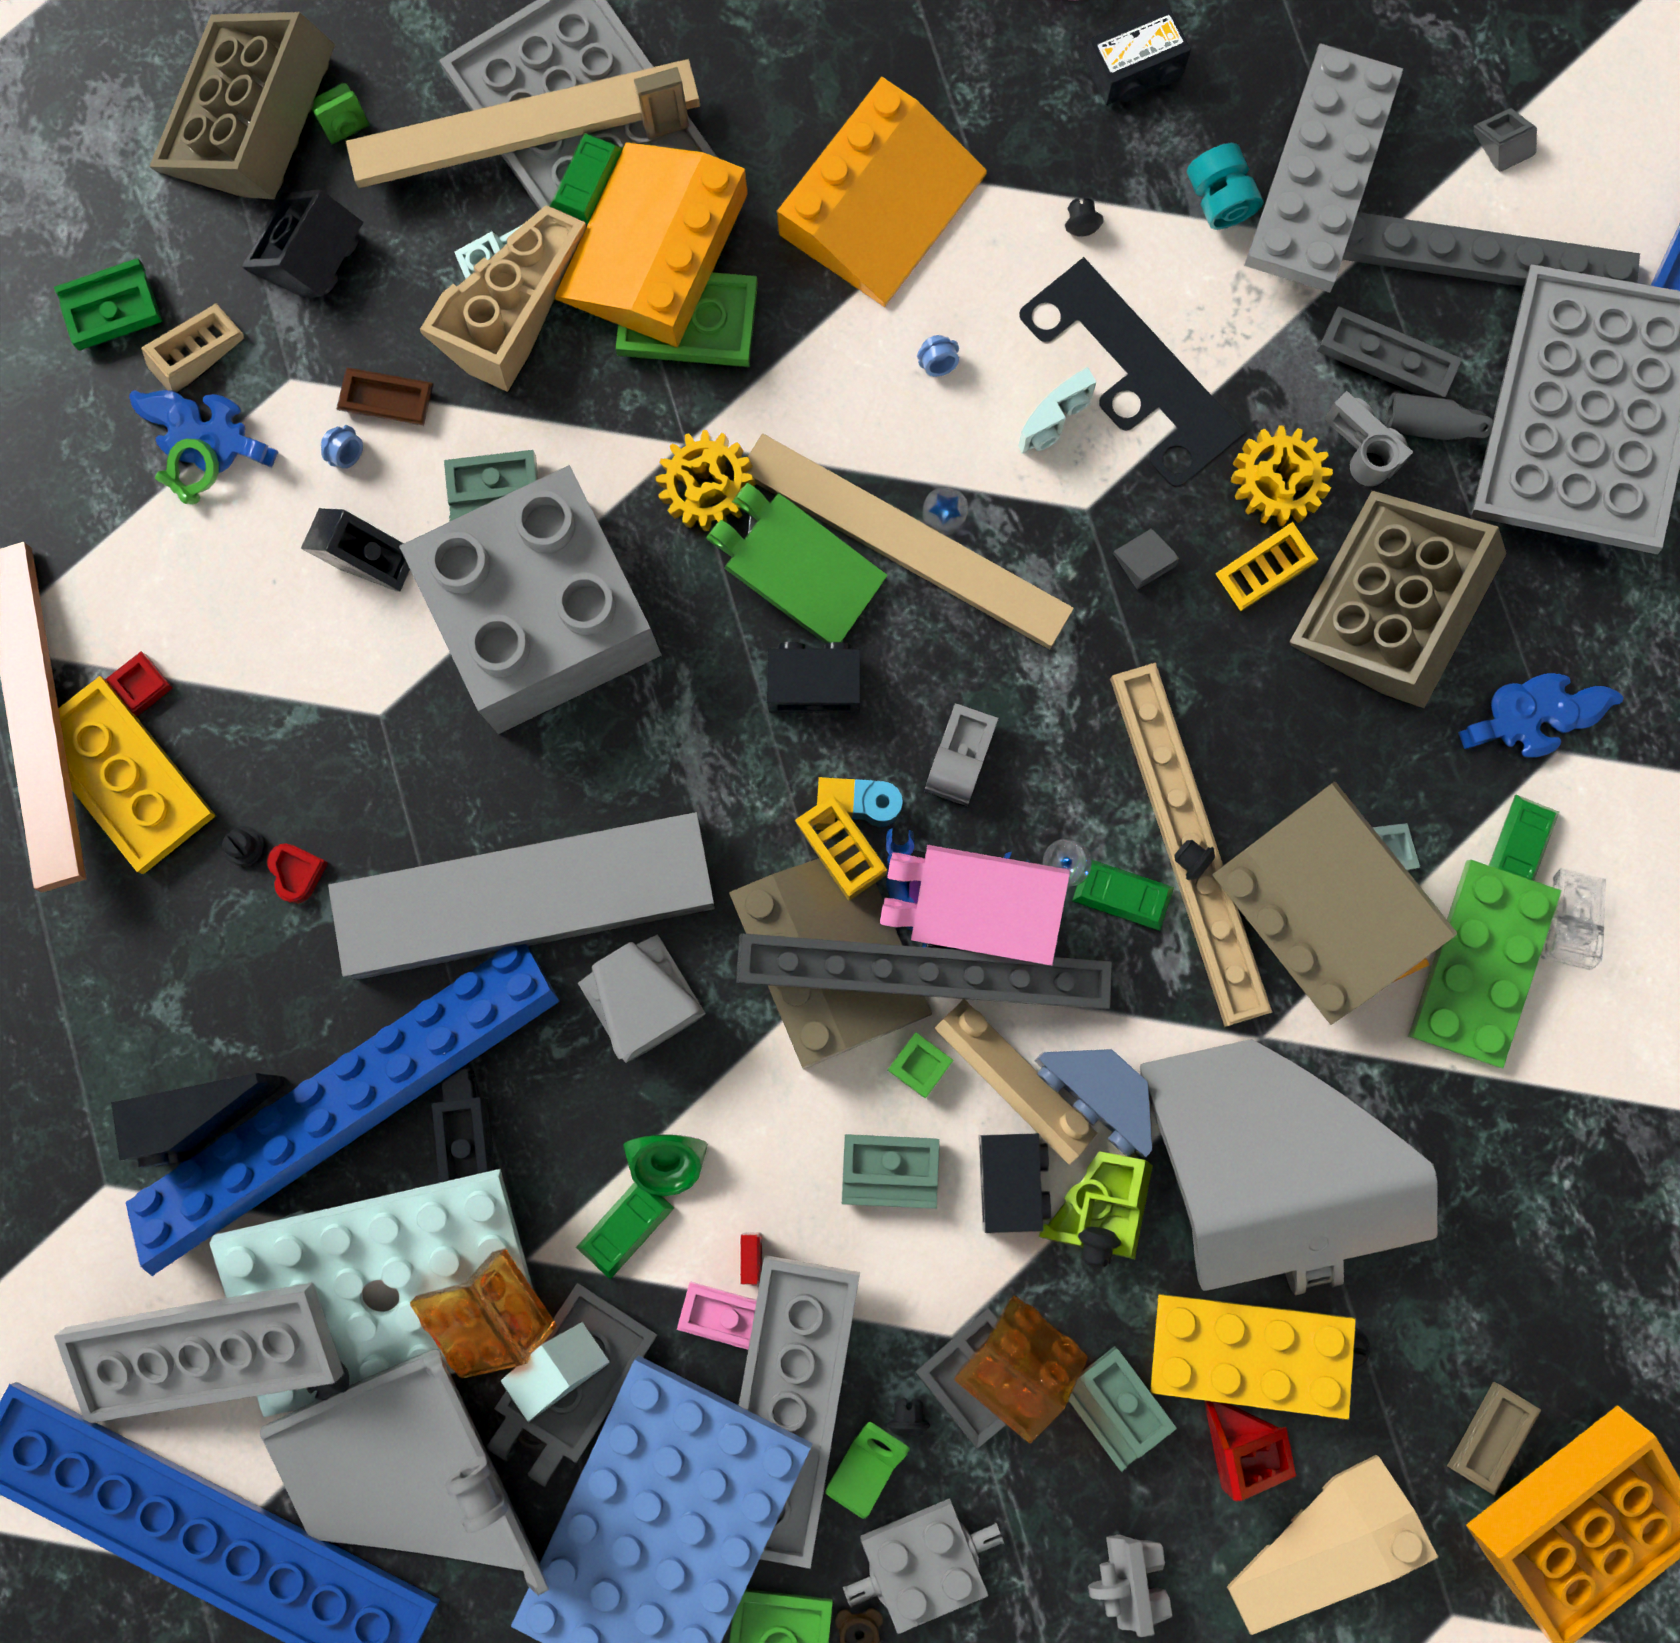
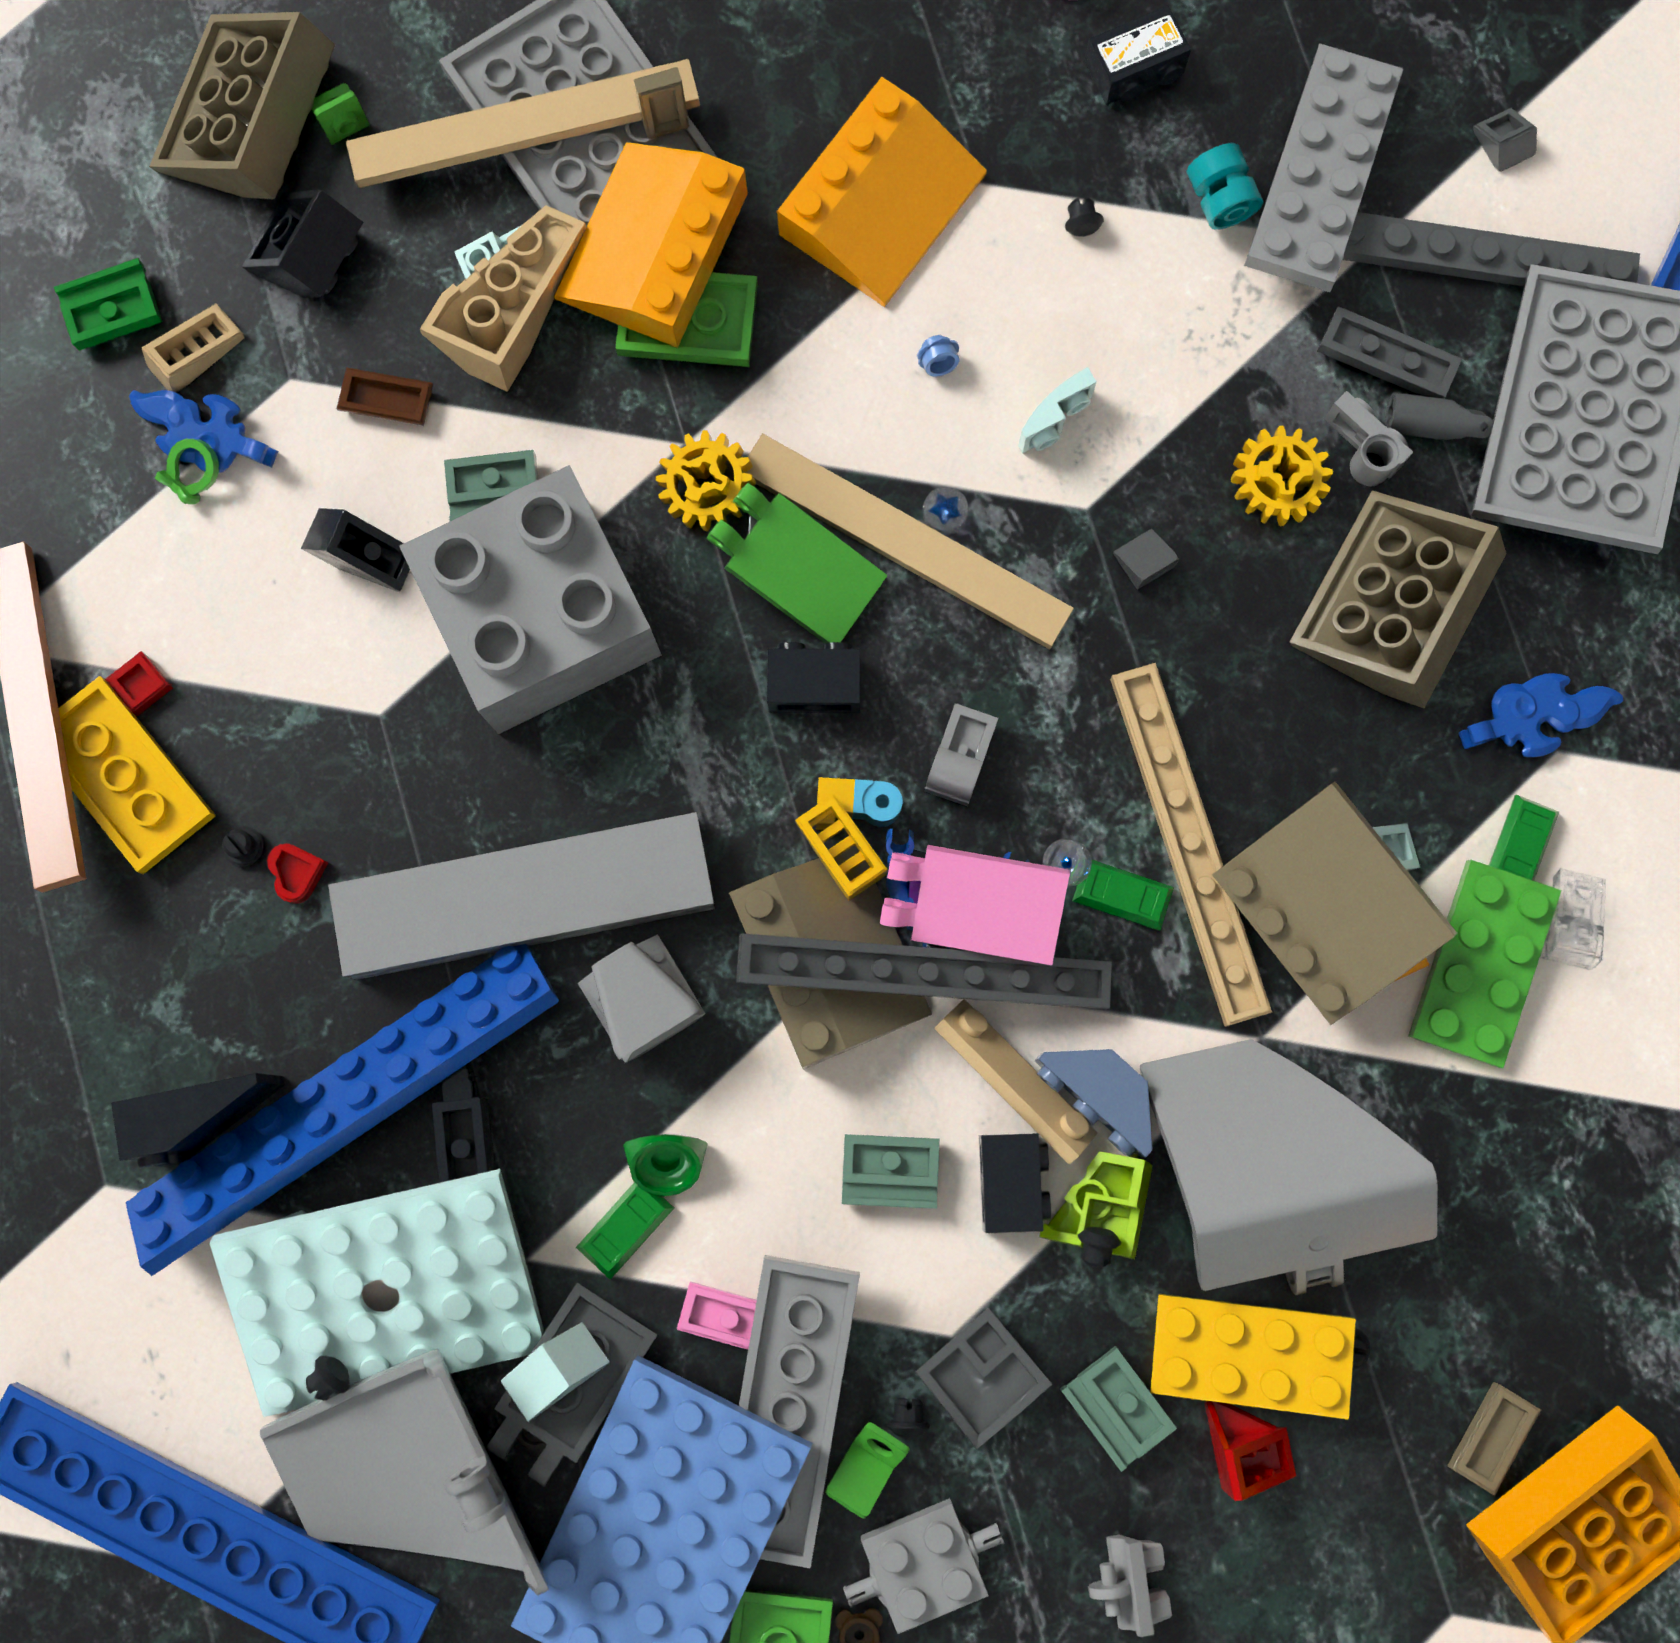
(200, 1353): light grey plate -> none
(341, 447): medium blue plate -> none
(487, 1320): clear orange bracket -> none
(586, 177): green tile -> none
(750, 1258): red tile -> none
(920, 1065): bright green plate -> none
(1023, 1370): clear orange bracket -> none
(1150, 367): black piece -> none
(1194, 858): black piece -> none
(1296, 543): yellow slope -> none
(1339, 1546): tan wedge -> none

